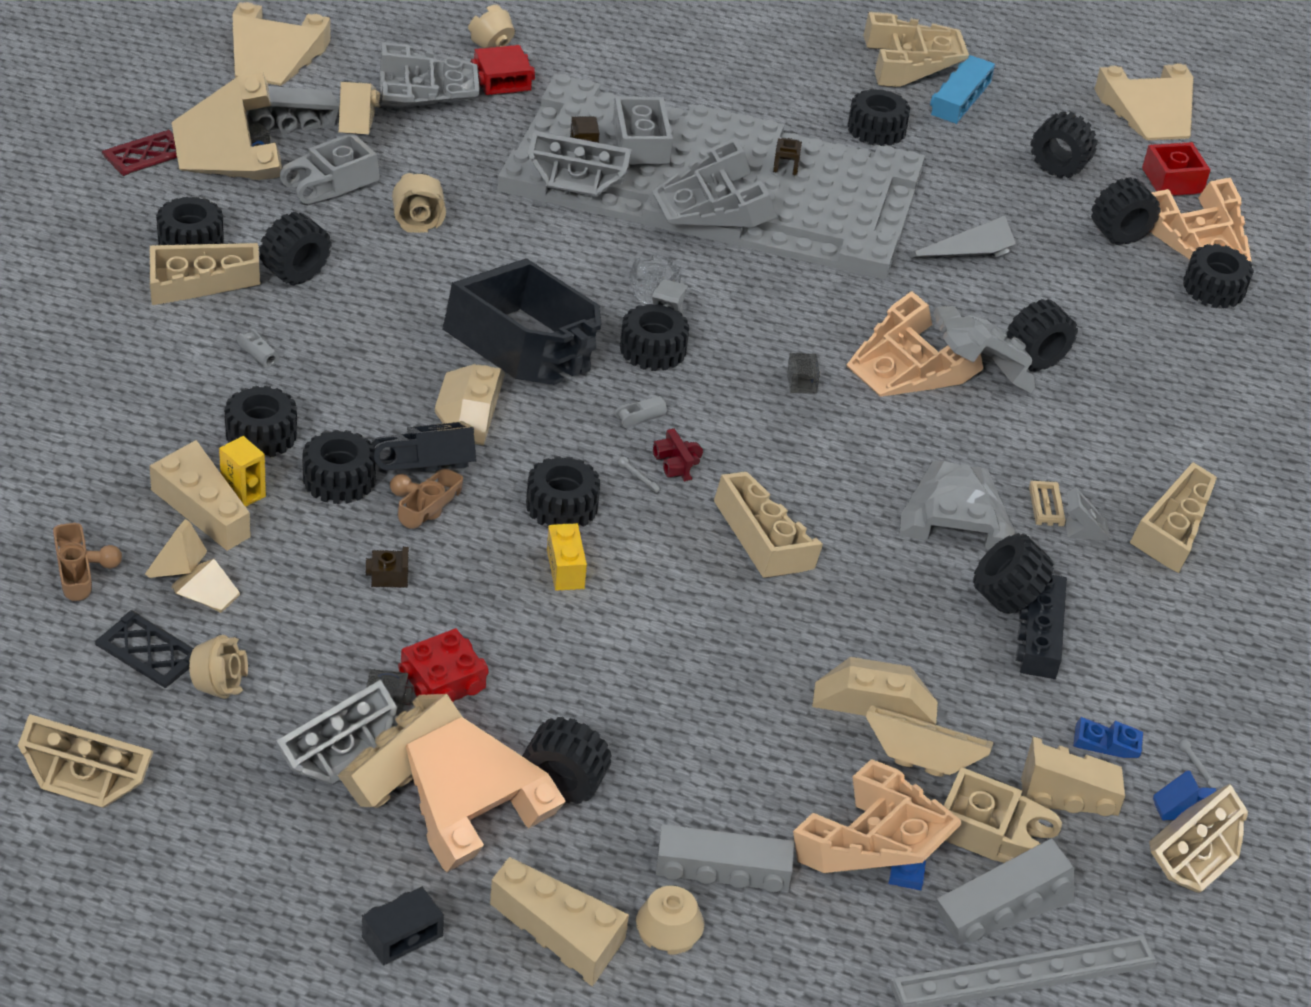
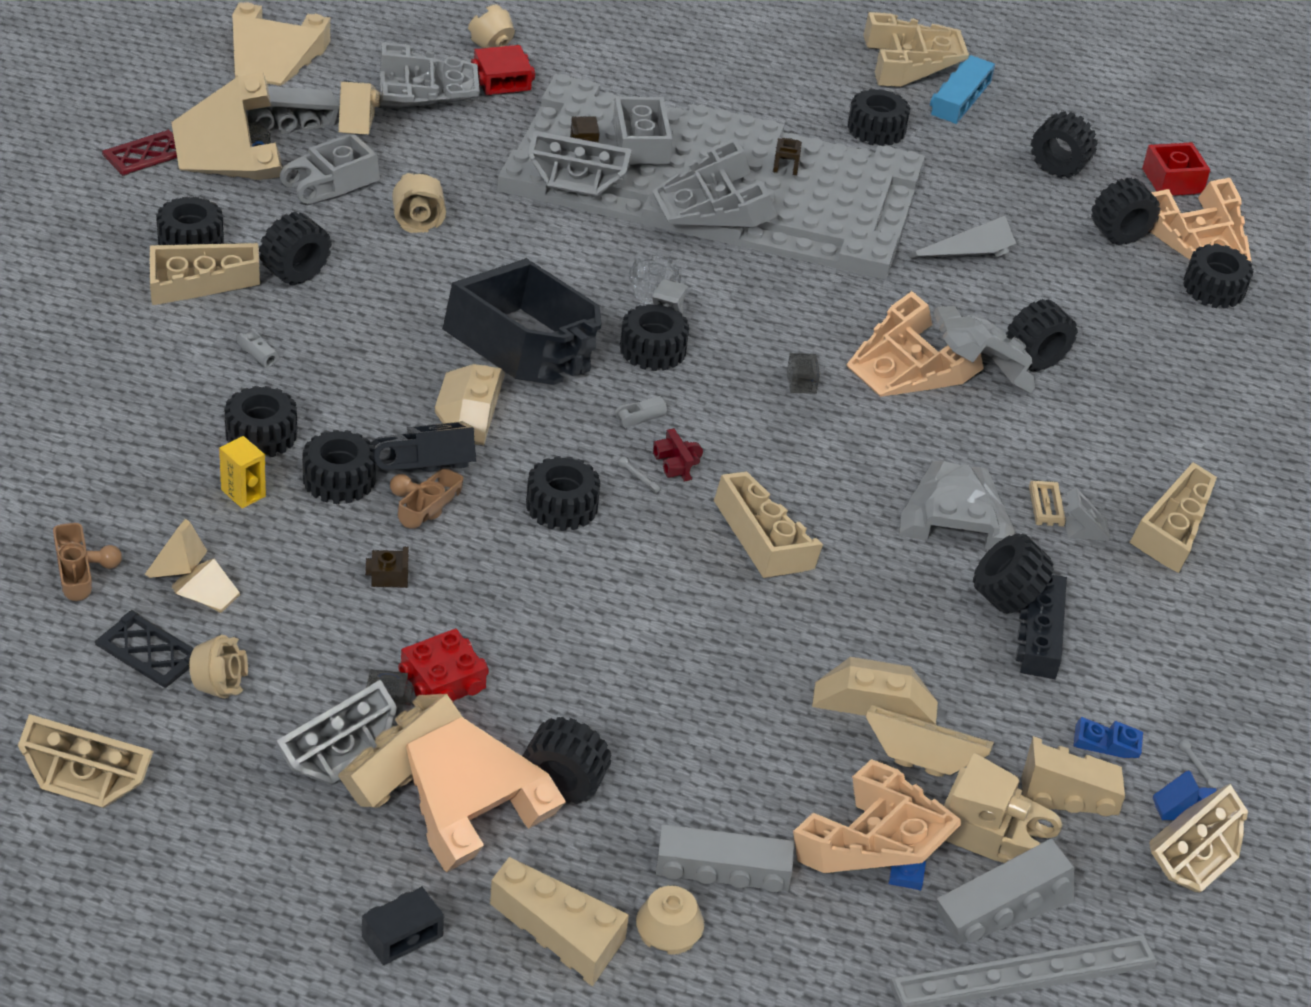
(201, 494): tan wedge -> none
(566, 557): yellow brick -> none
(987, 795): none -> tan torso
(1151, 106): tan wedge -> none

